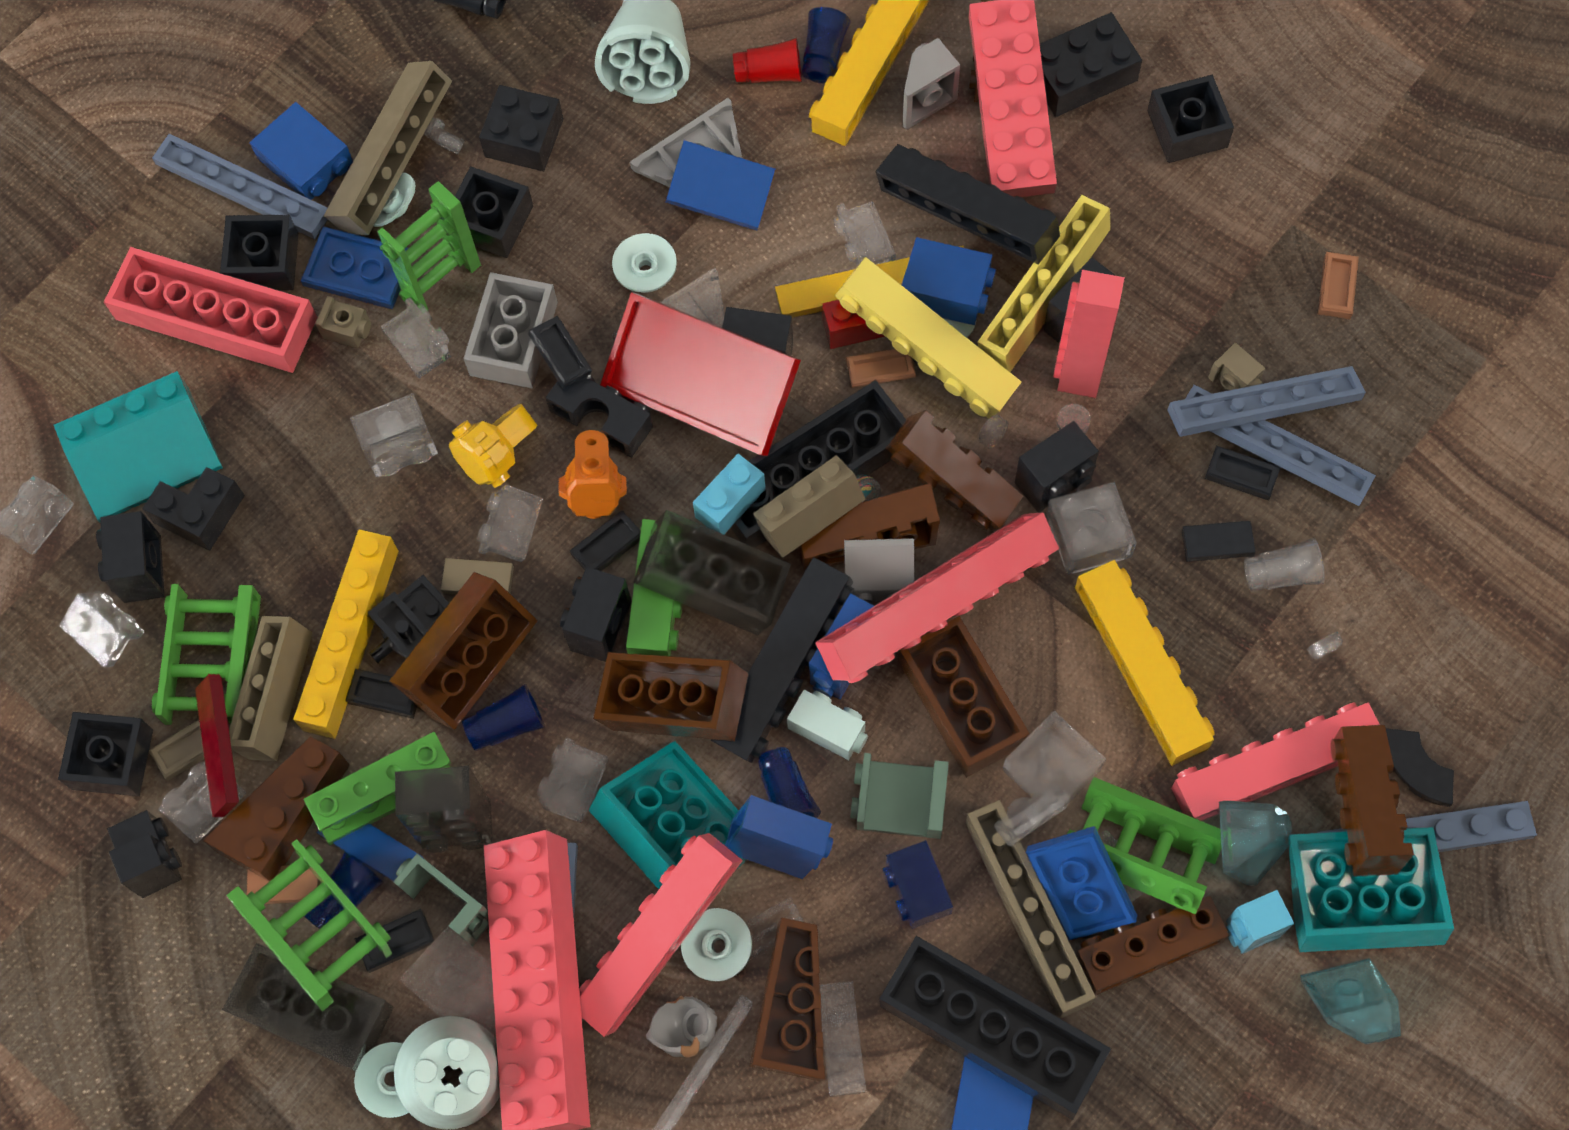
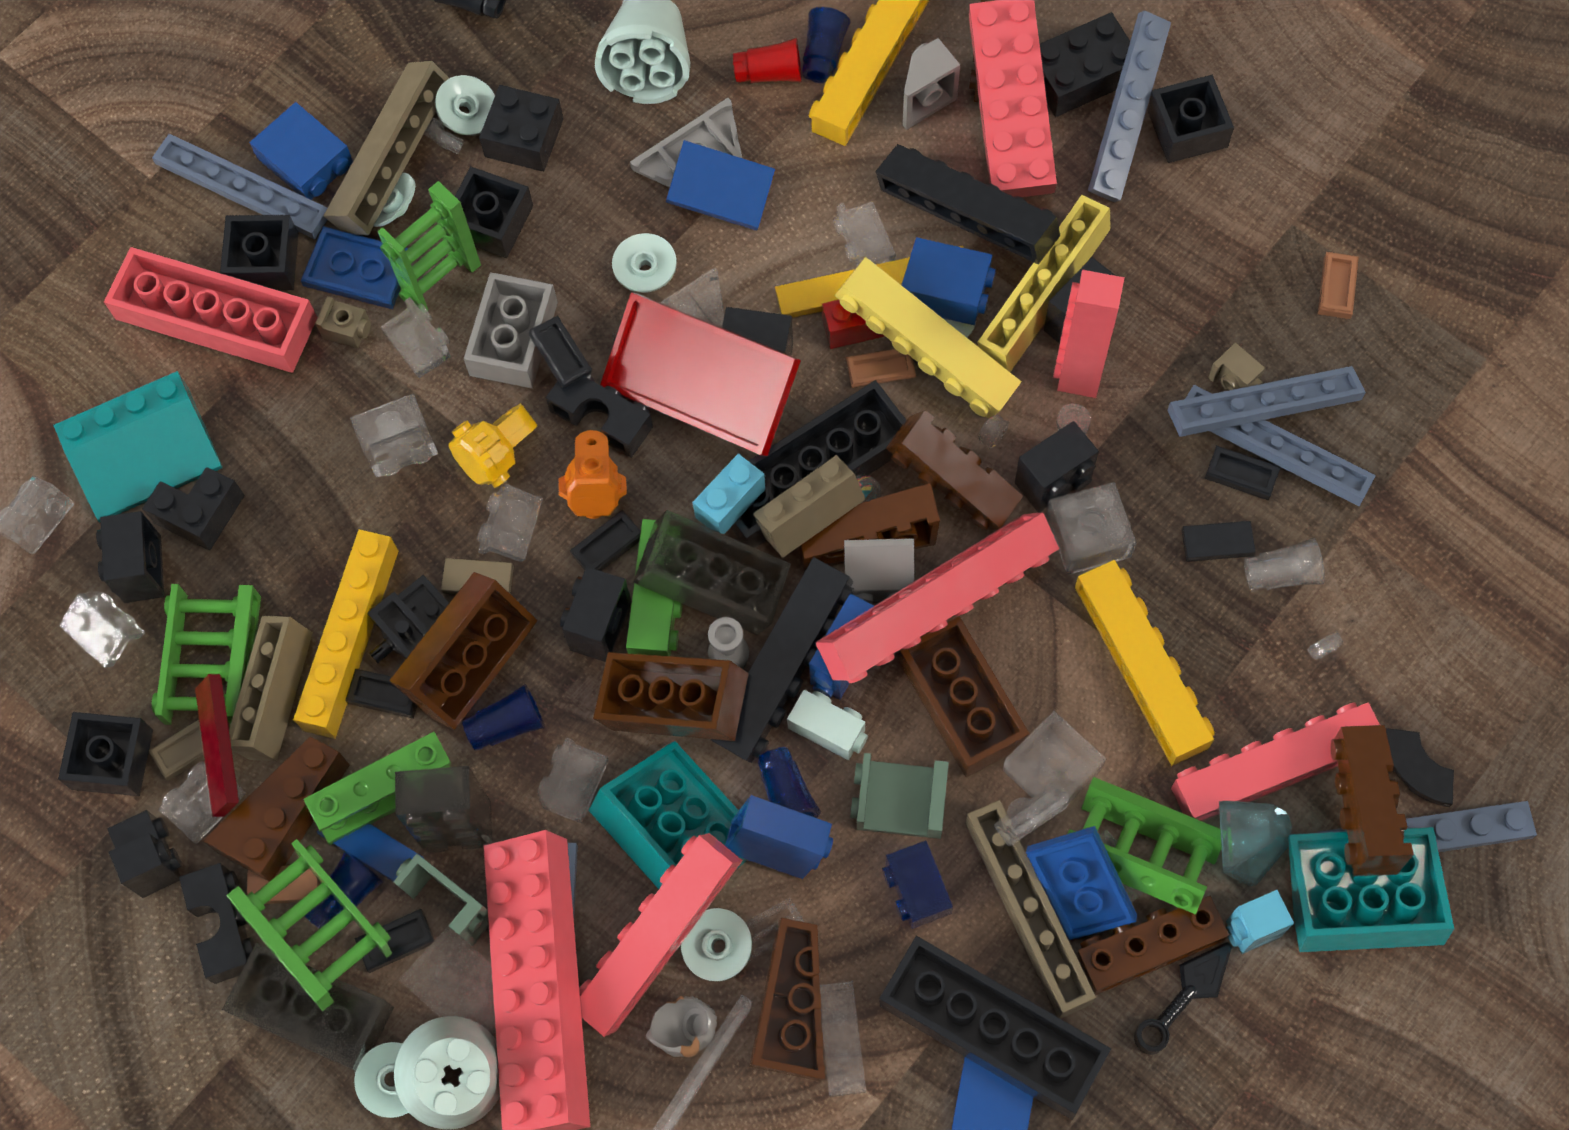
(229, 948): none -> black arch
(465, 92): none -> light aqua dish
(728, 642): none -> light grey piece
(1129, 106): none -> sand blue plate
(1199, 979): none -> black piece
(1355, 1001): clear light blue slope -> none

